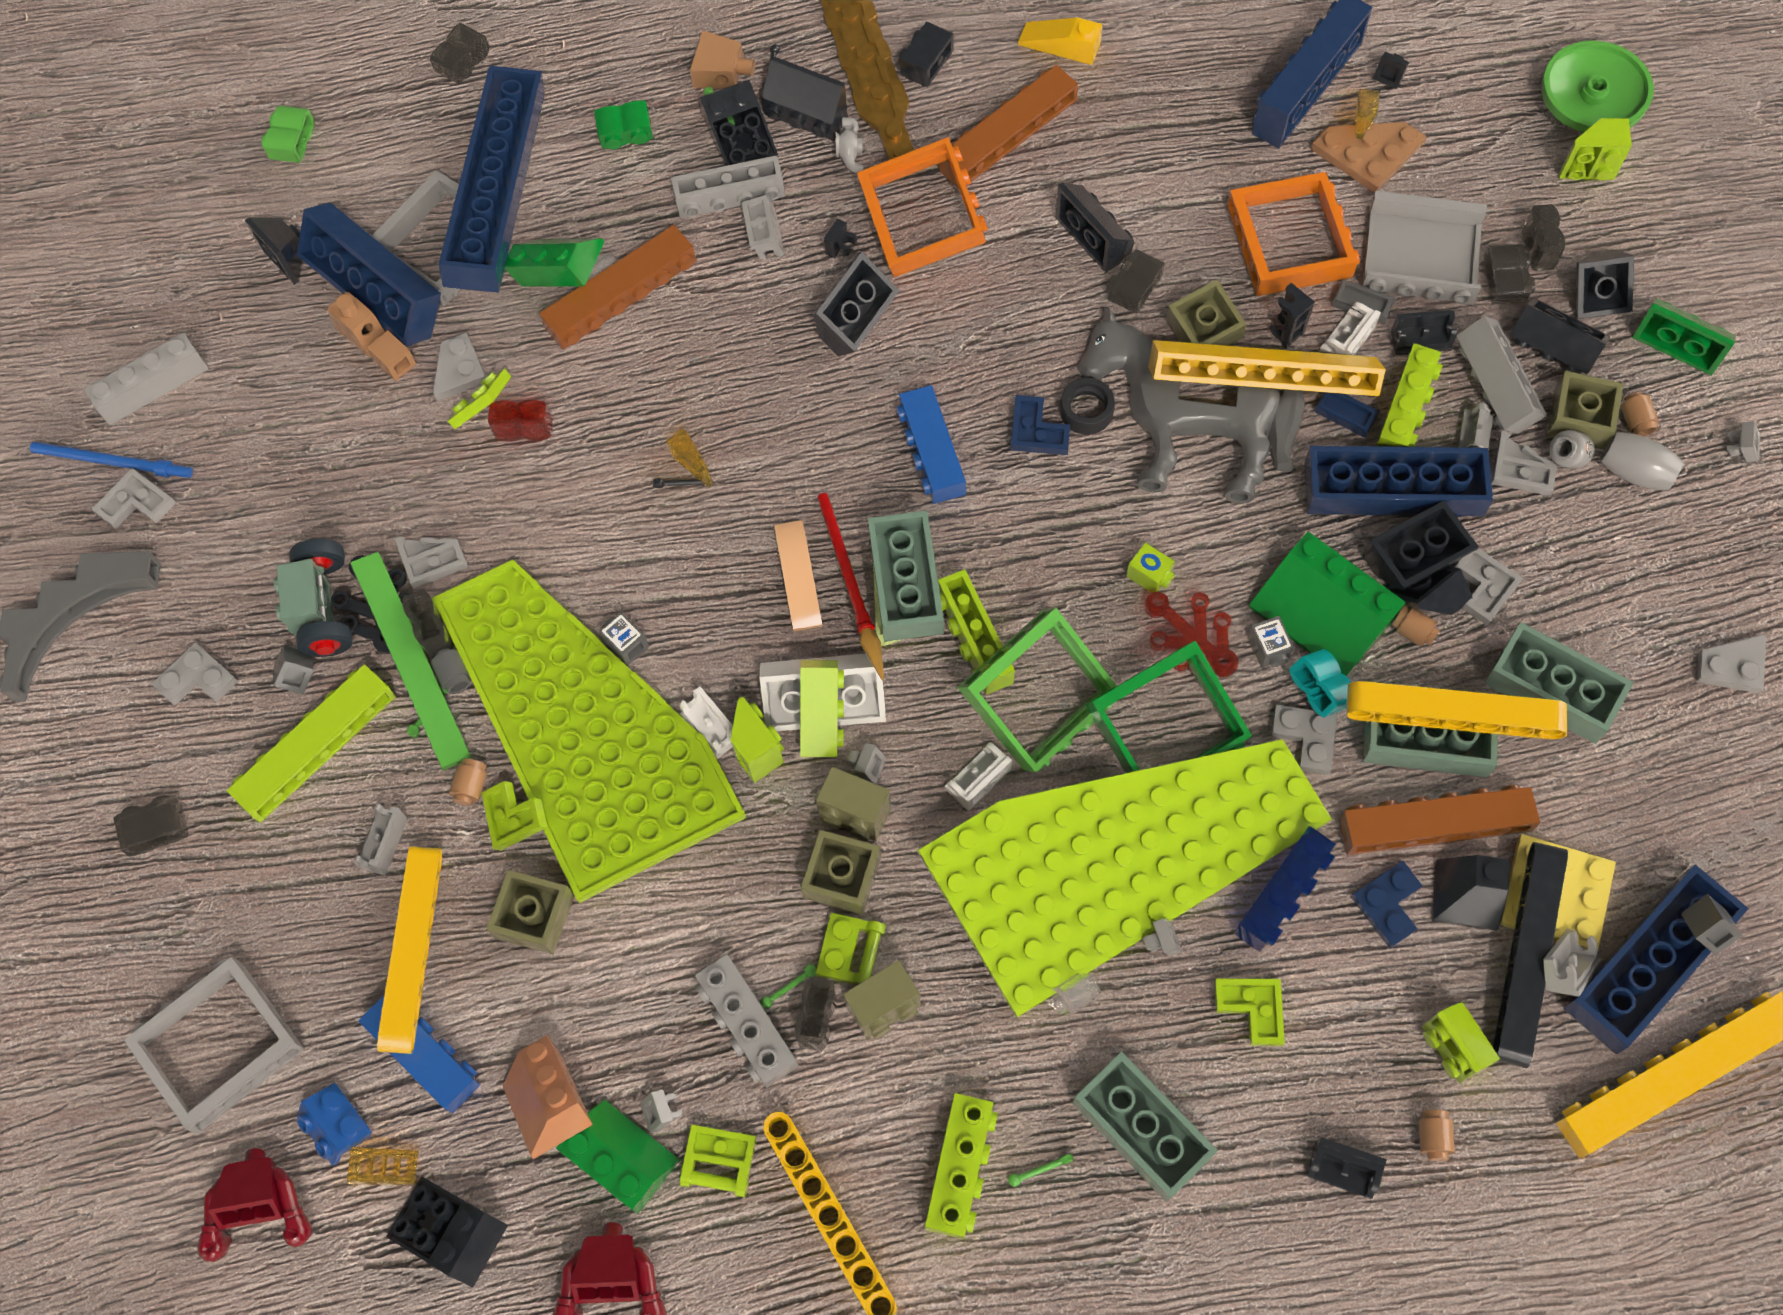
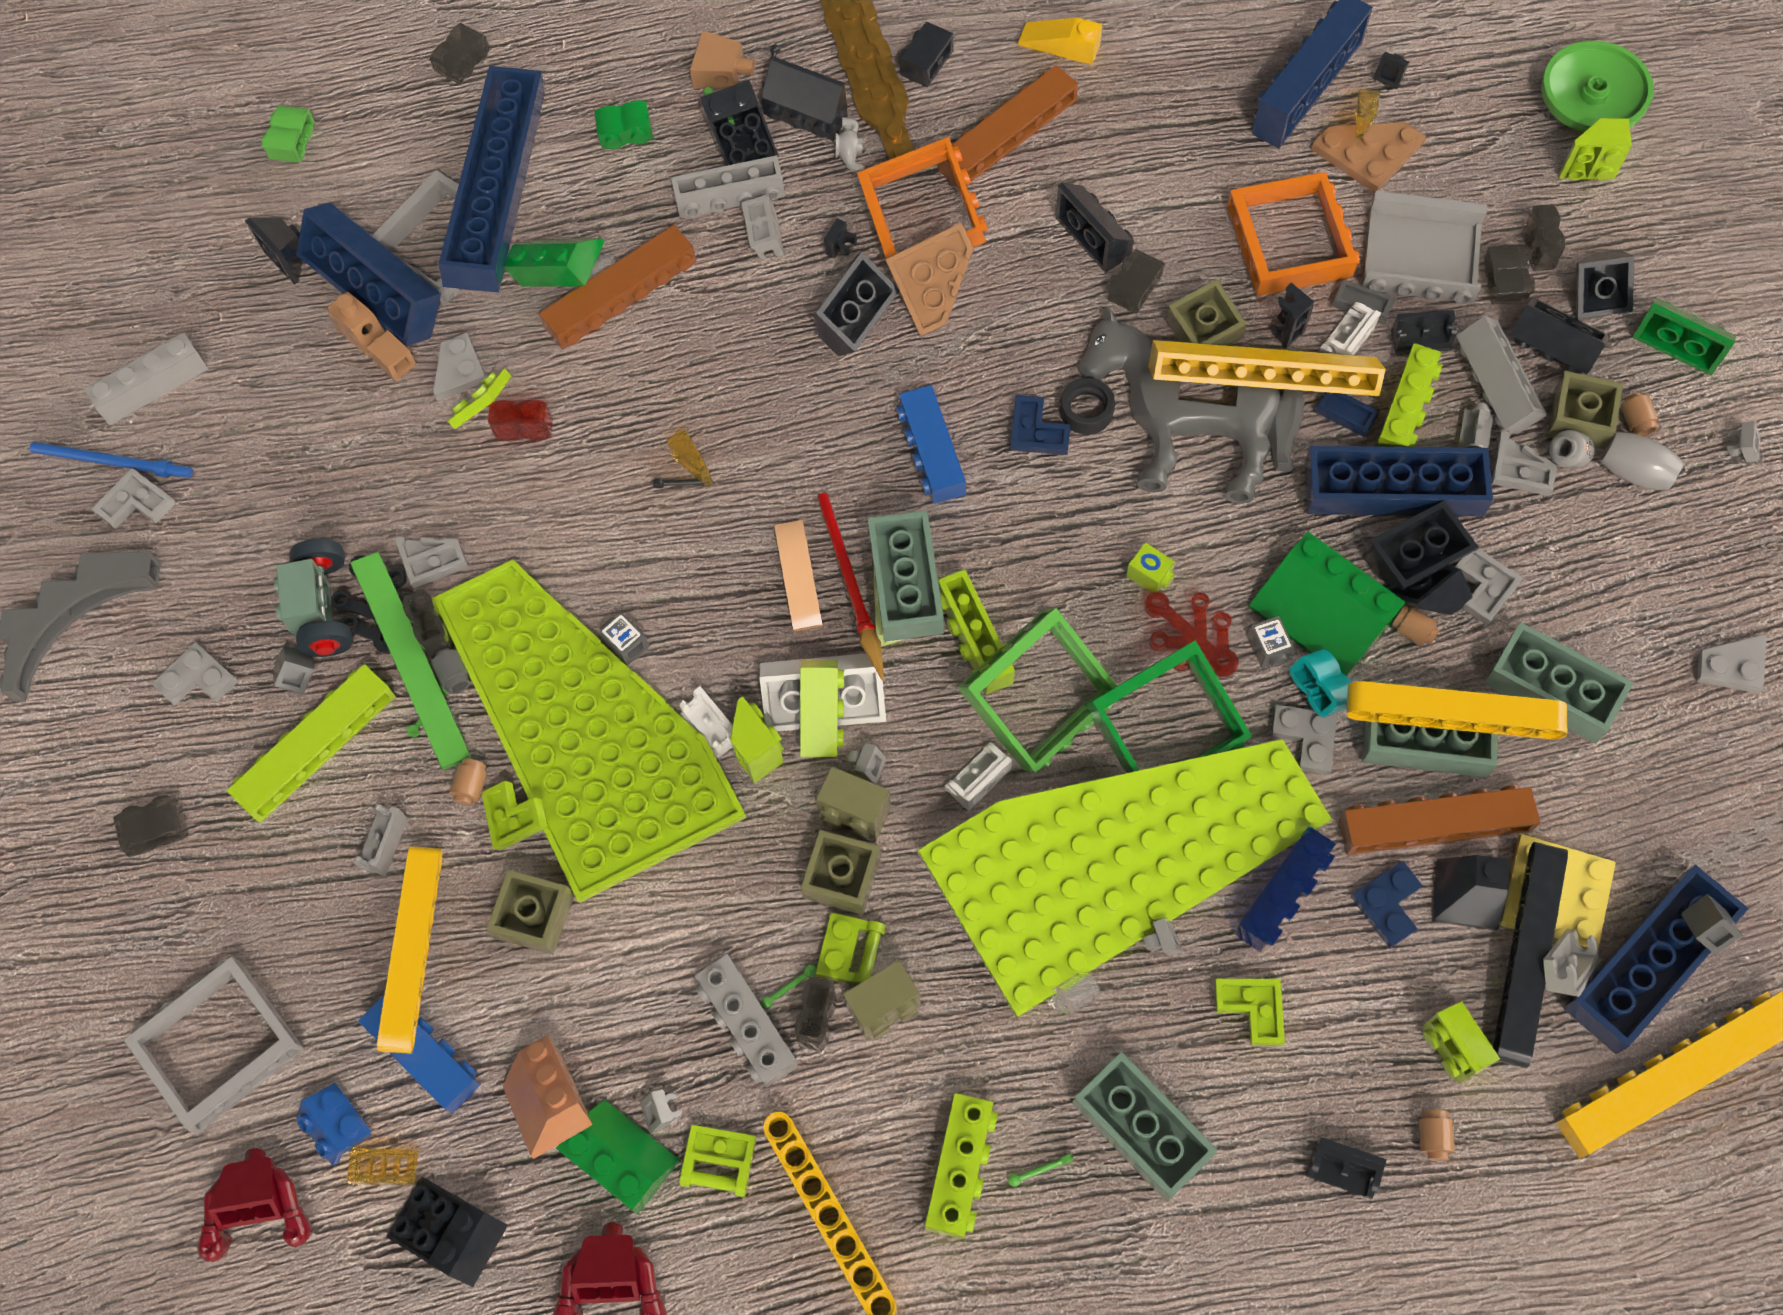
(932, 276): none -> medium nougat plate

